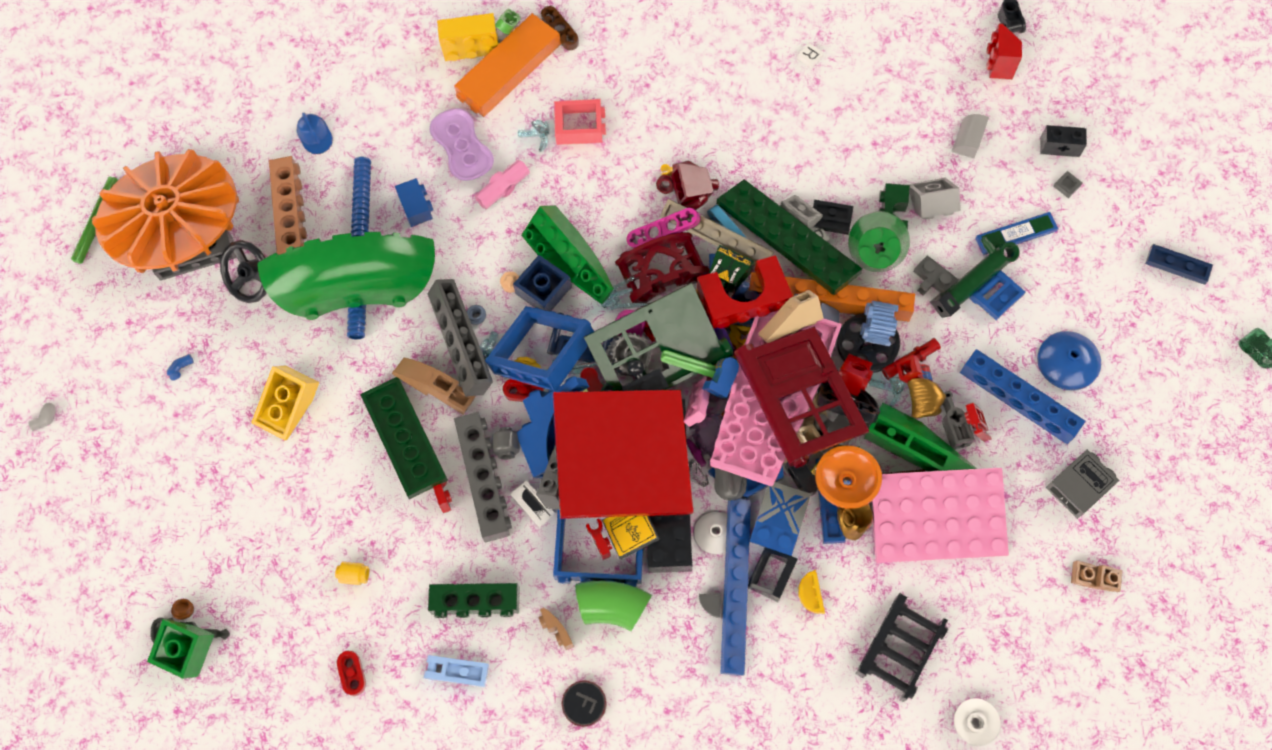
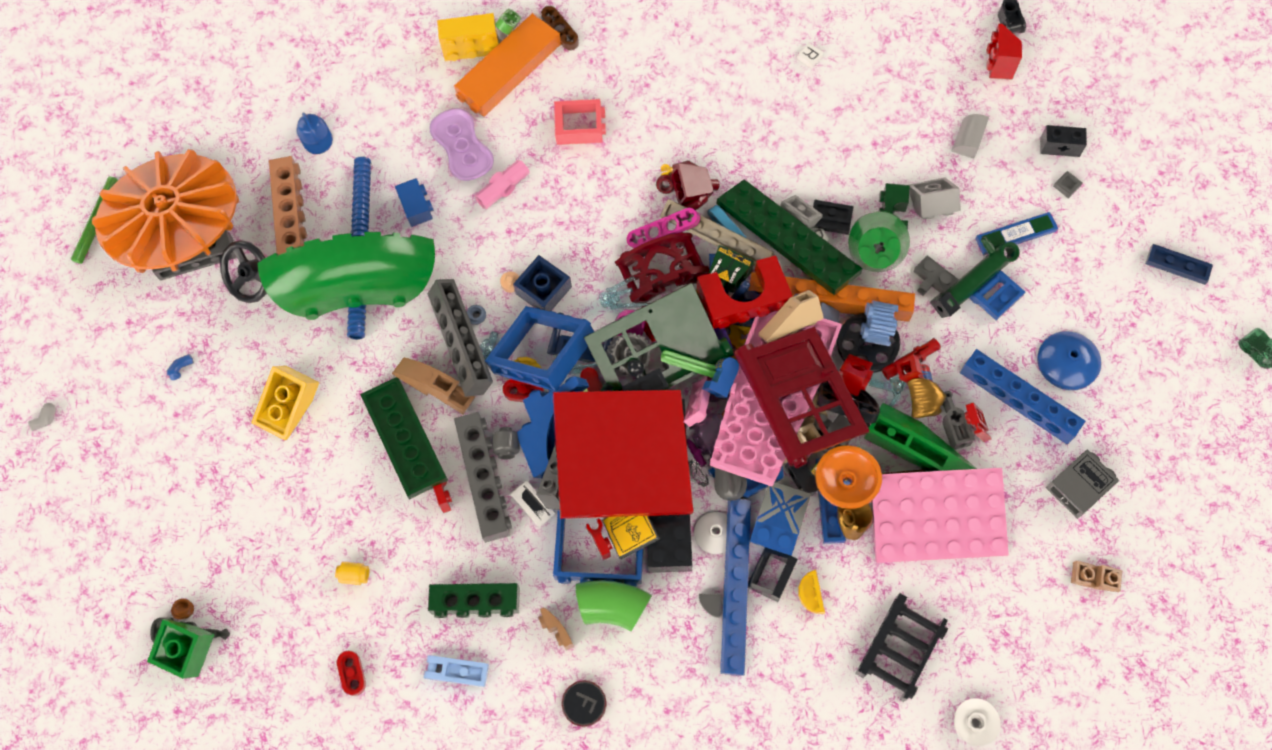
(540, 130): clear light blue plant -> none
(563, 246): green wedge -> none

